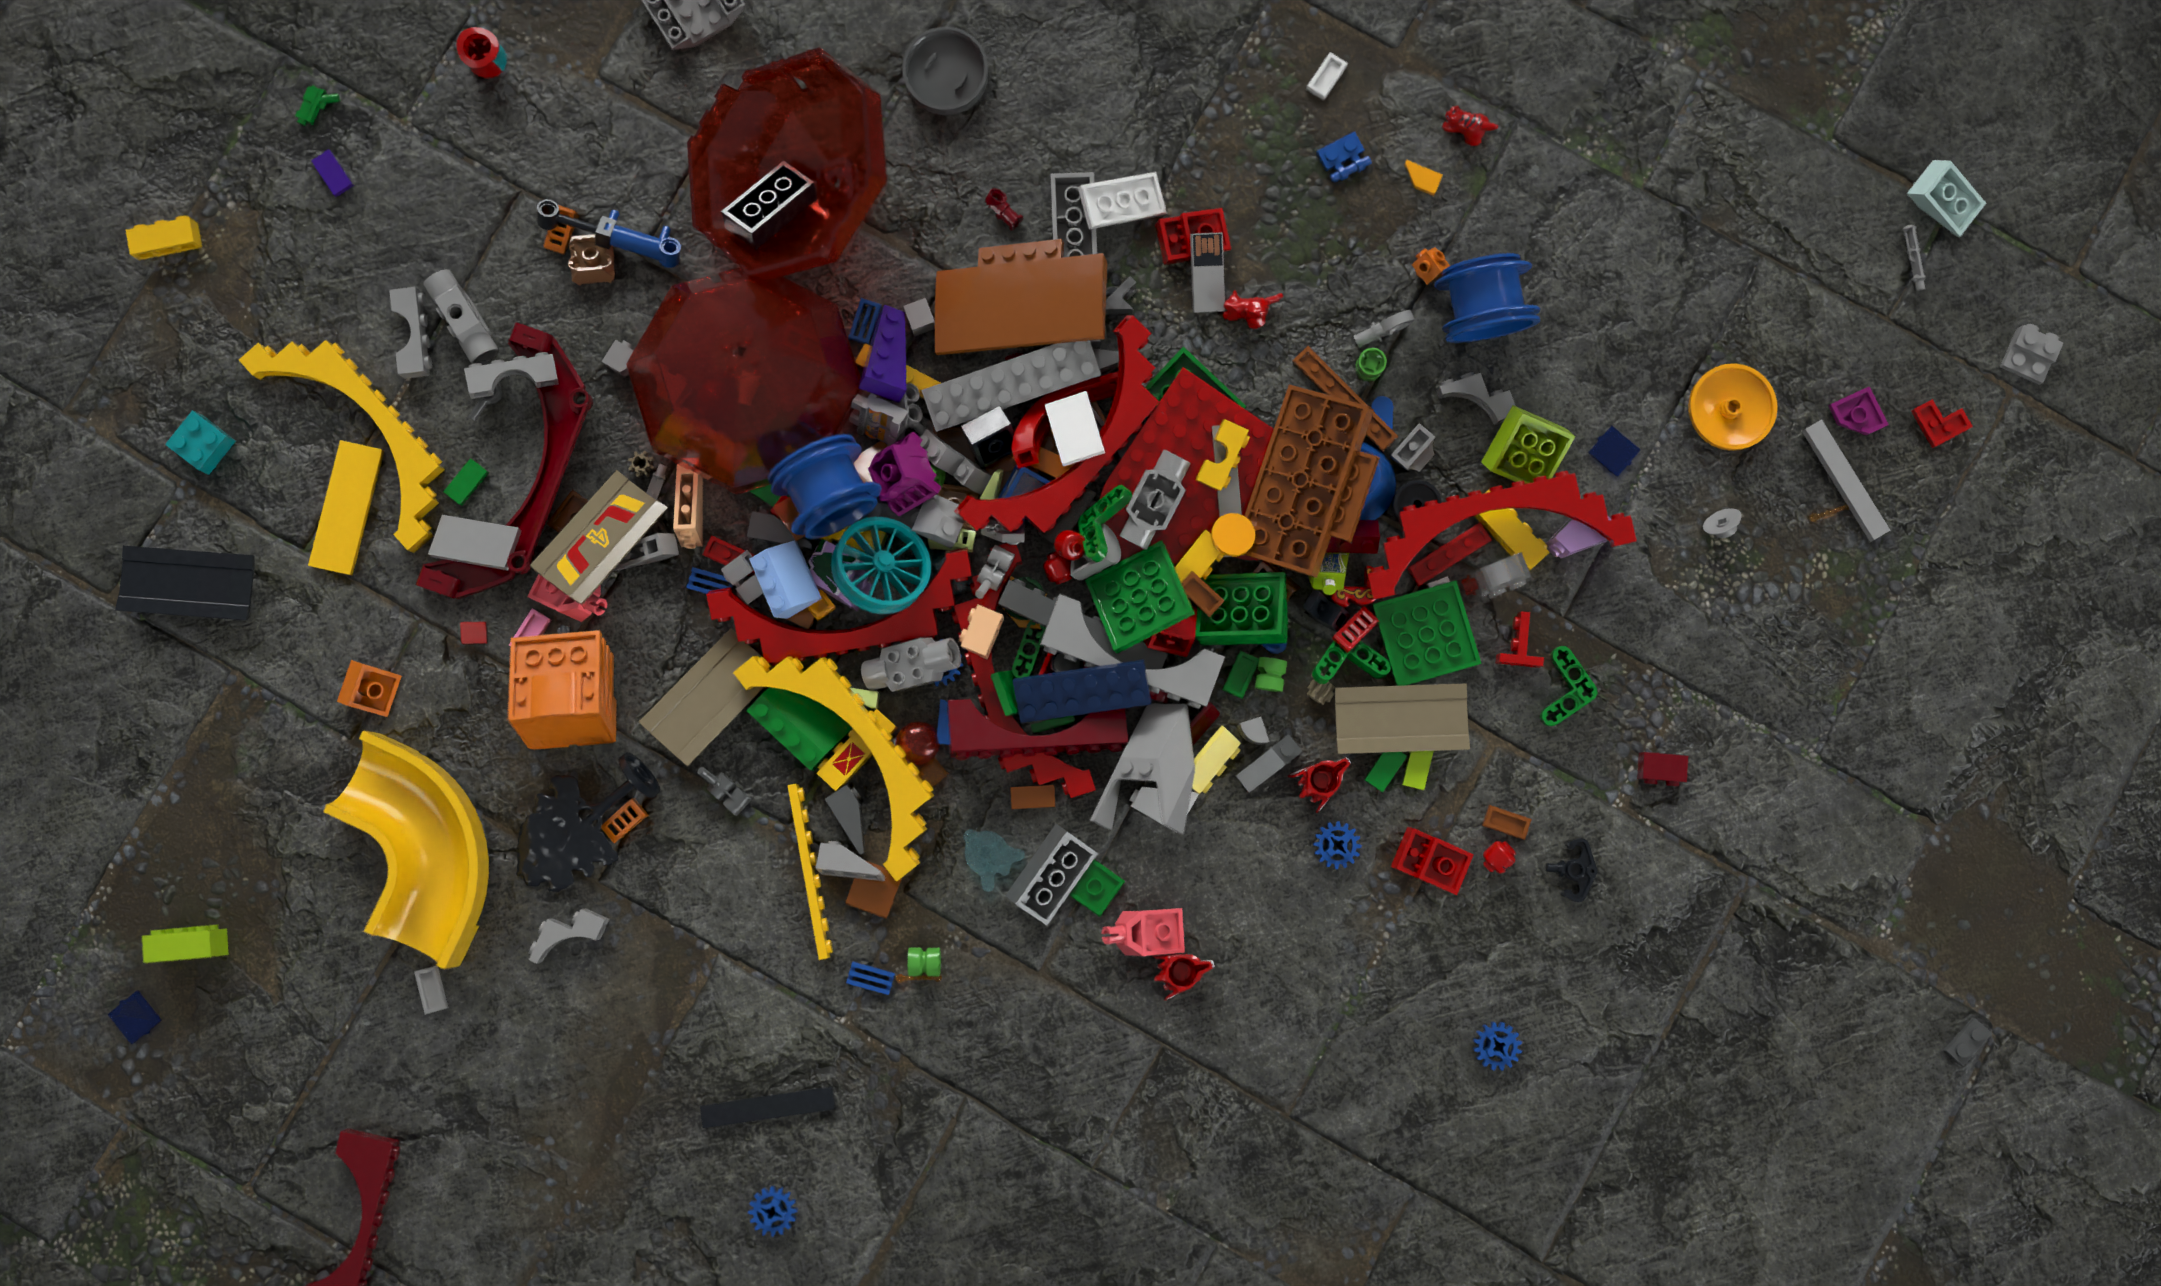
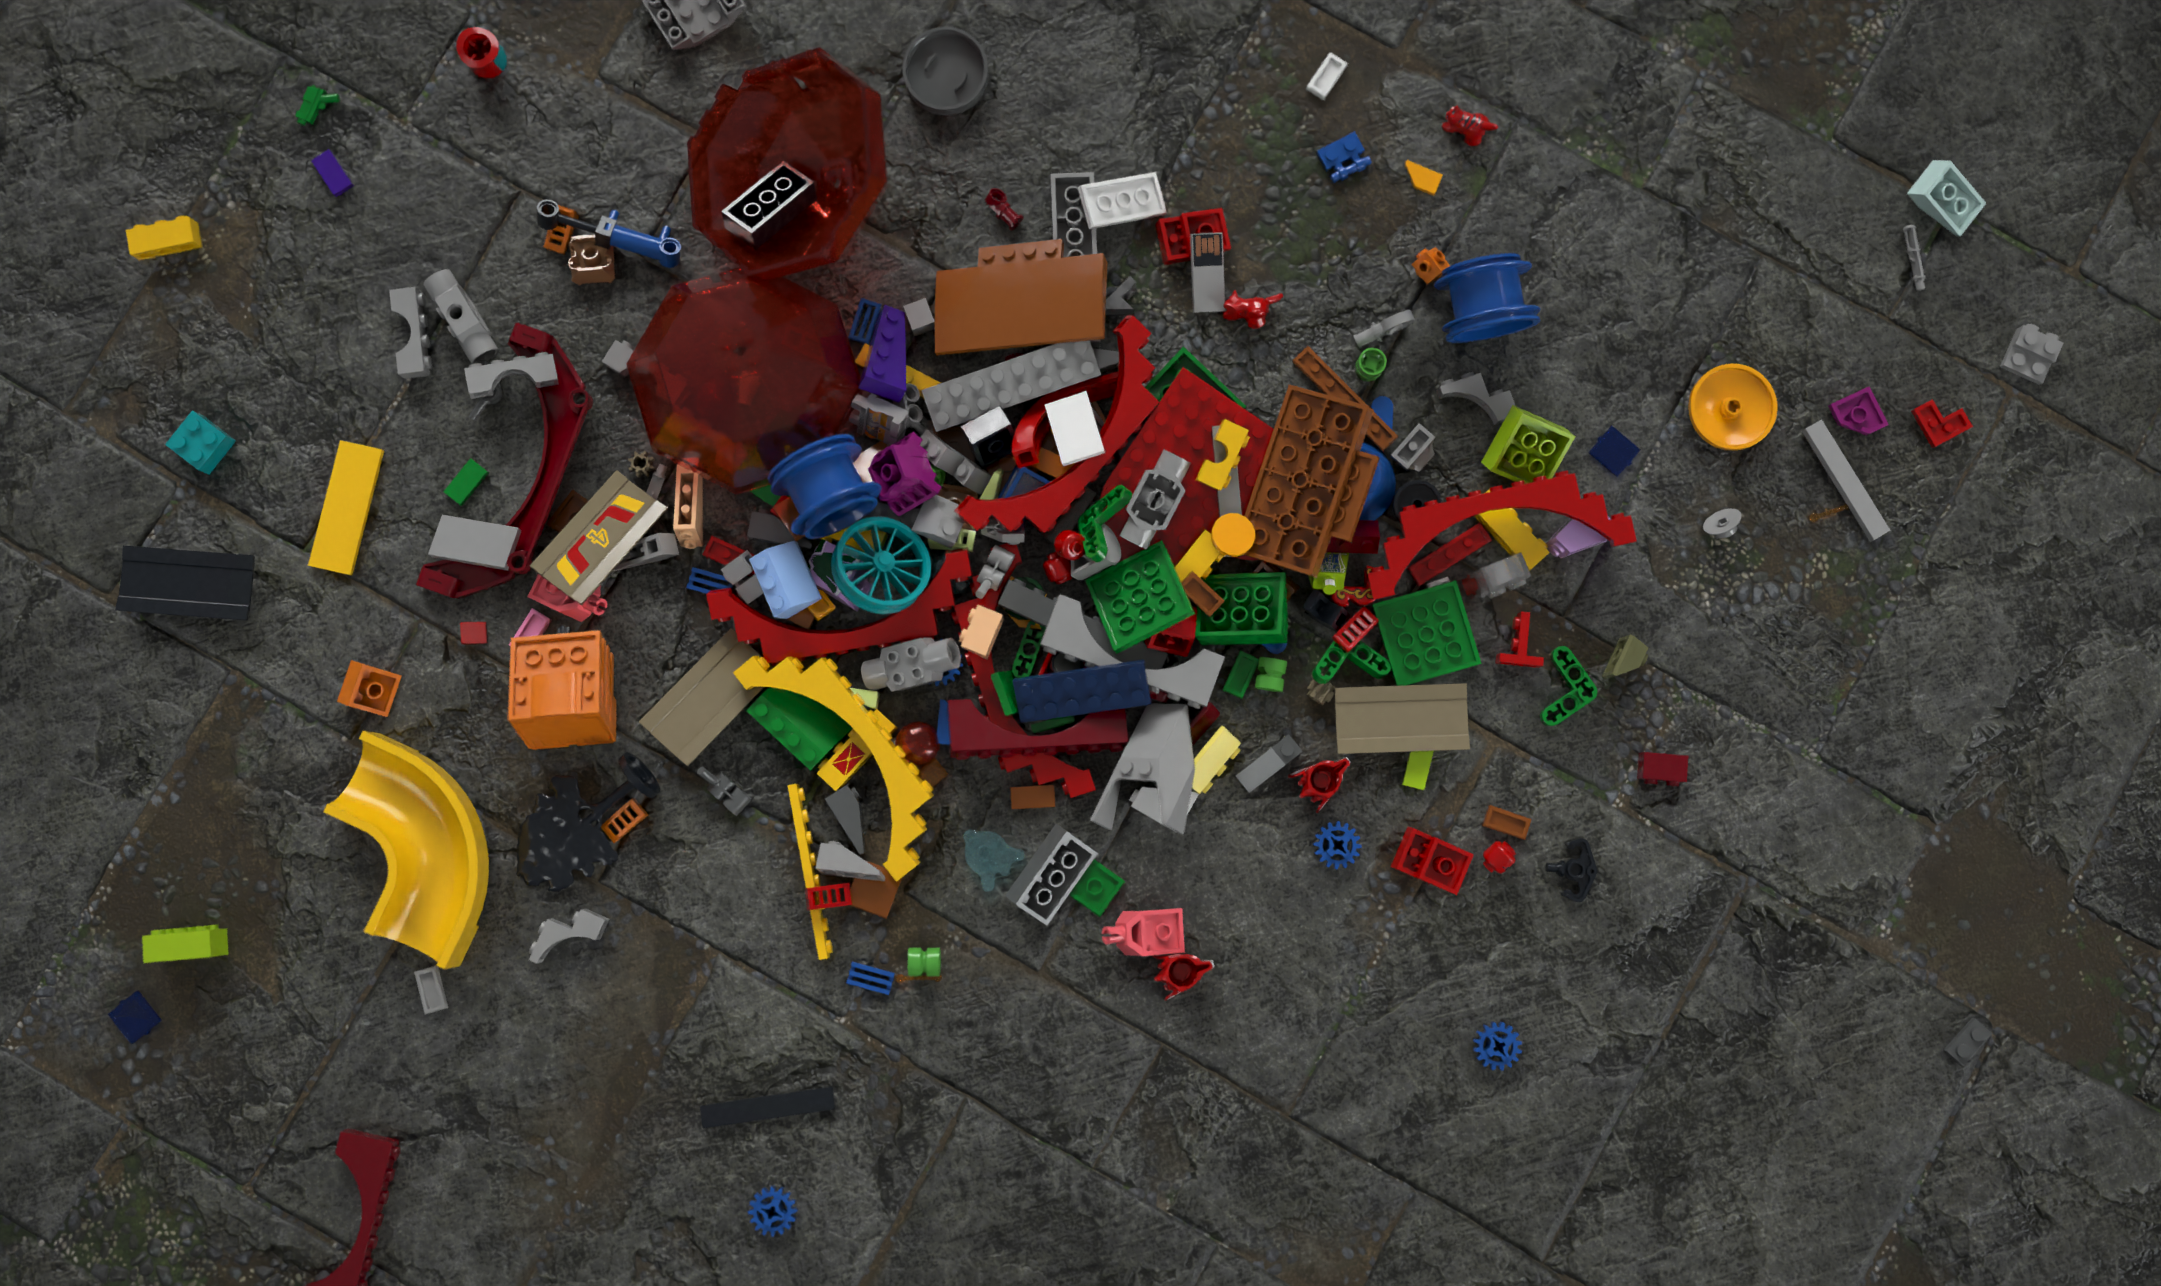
(413, 461): yellow arch -> none
(810, 898): none -> red slope
(1253, 731): light grey brick -> none
(1385, 769): green tile -> none
(1627, 656): none -> olive slope

